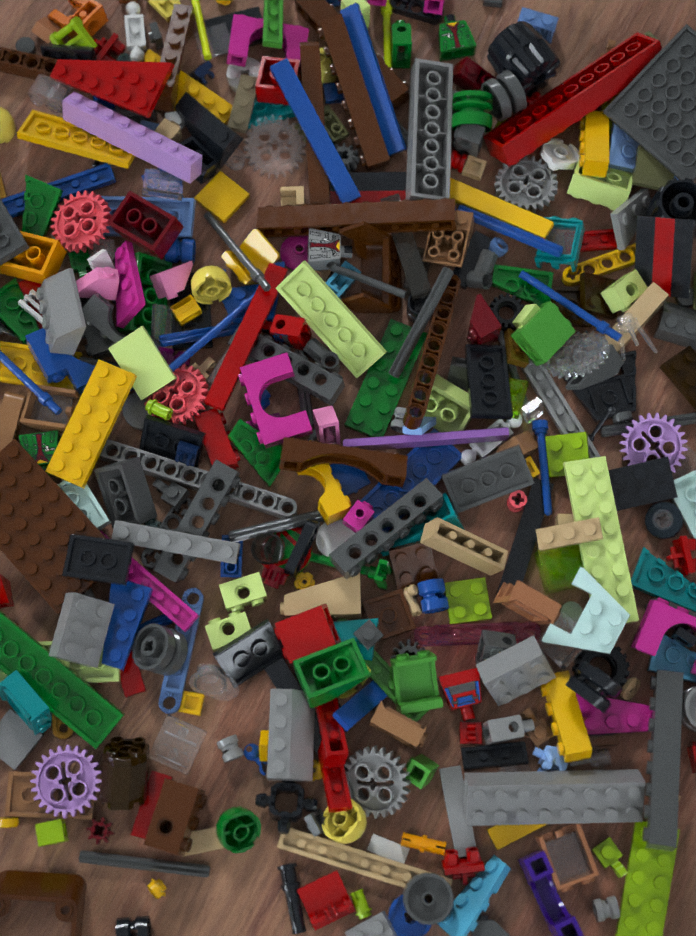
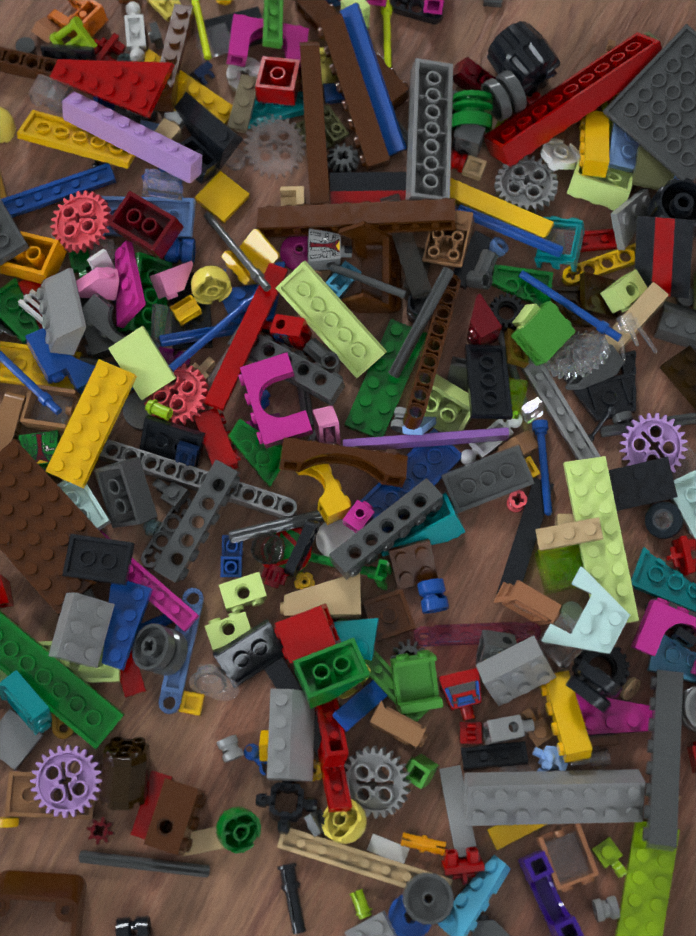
(40, 204): green wing -> none
(51, 832): lime panel -> none
(157, 888): yellow plate -> none
(176, 542): light grey plate -> none
(177, 744): clear slope -> none
(315, 131): blue tile -> none
(326, 900): red hinge -> none
(350, 478): blue piece -> none
(368, 634): dark grey plate -> none
(401, 36): green torso -> none
(409, 593): tan arm -> none
(455, 39): green torso -> none
(464, 546): tan brick -> none
(468, 601): lime plate -> none
(542, 22): medium blue brick -> none
(564, 449): lime plate -> none

